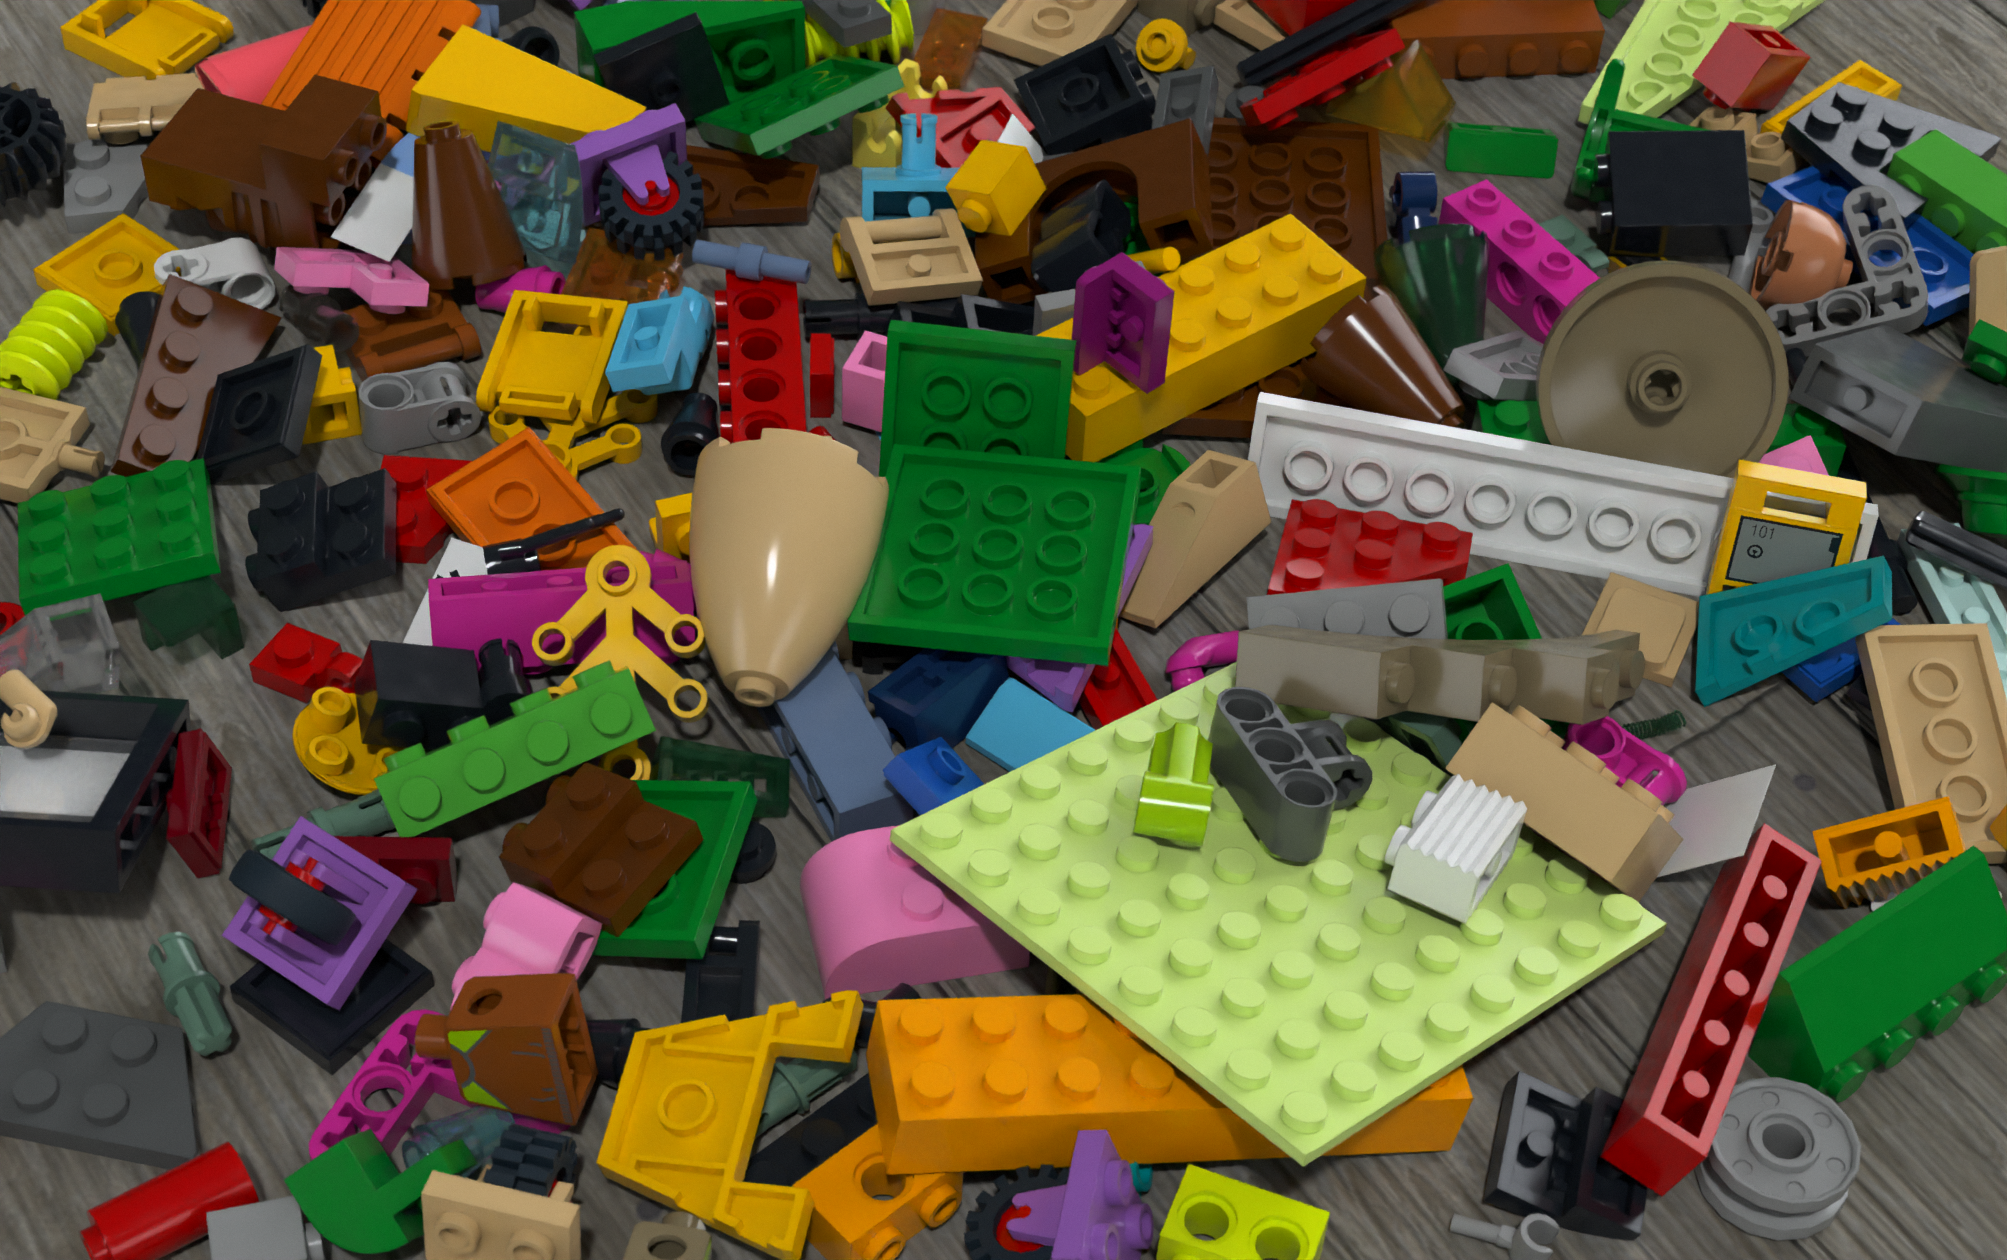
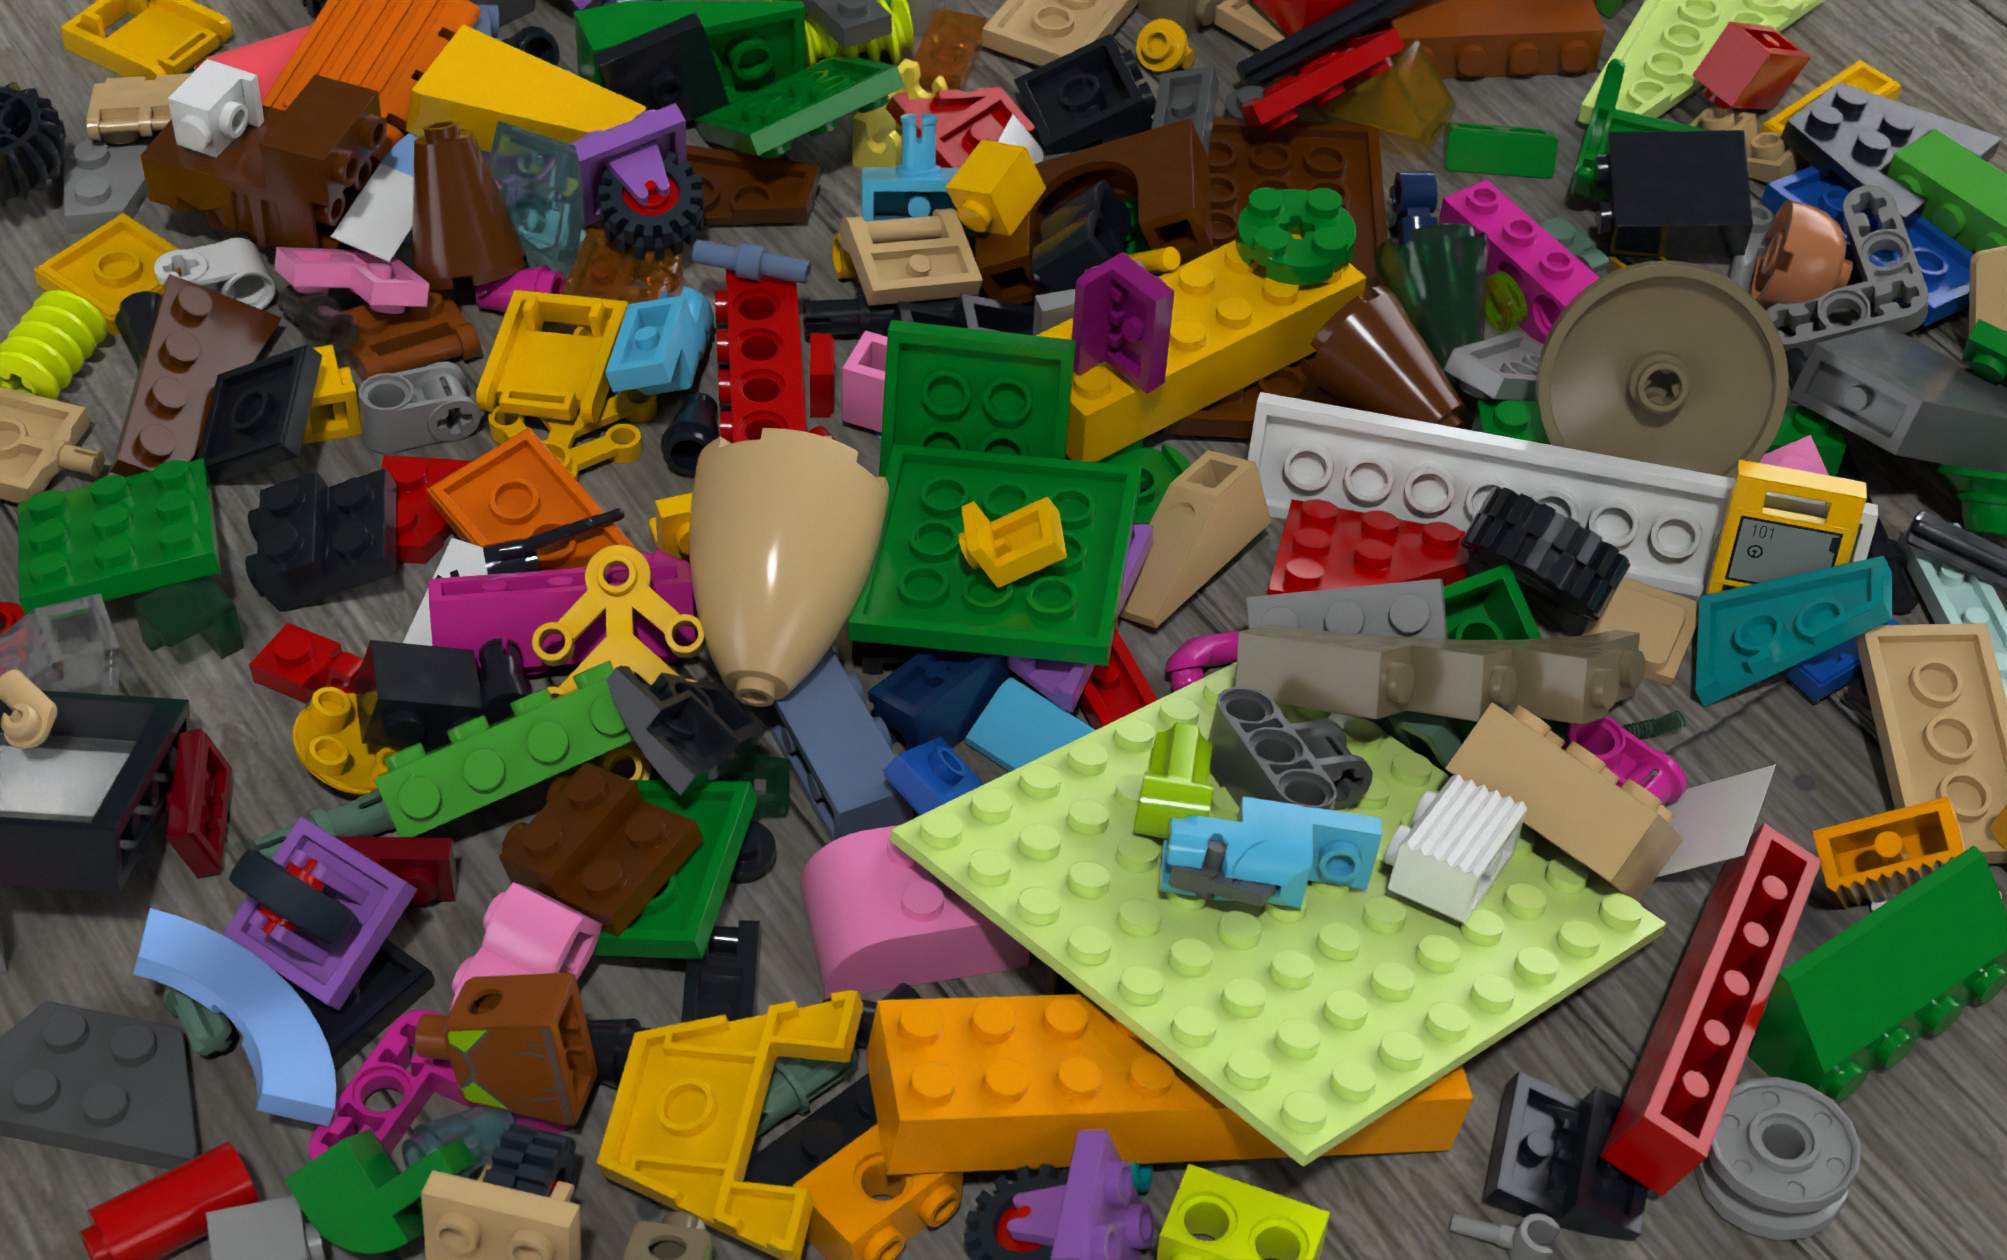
(215, 107): none -> white brick
(278, 1029): none -> light blue tile
(685, 726): none -> black slope
(1014, 543): none -> yellow bracket
(1268, 853): none -> medium azure plate
(1272, 218): none -> green plate
(1504, 302): none -> clear neon green tile
(1546, 552): none -> black wheel

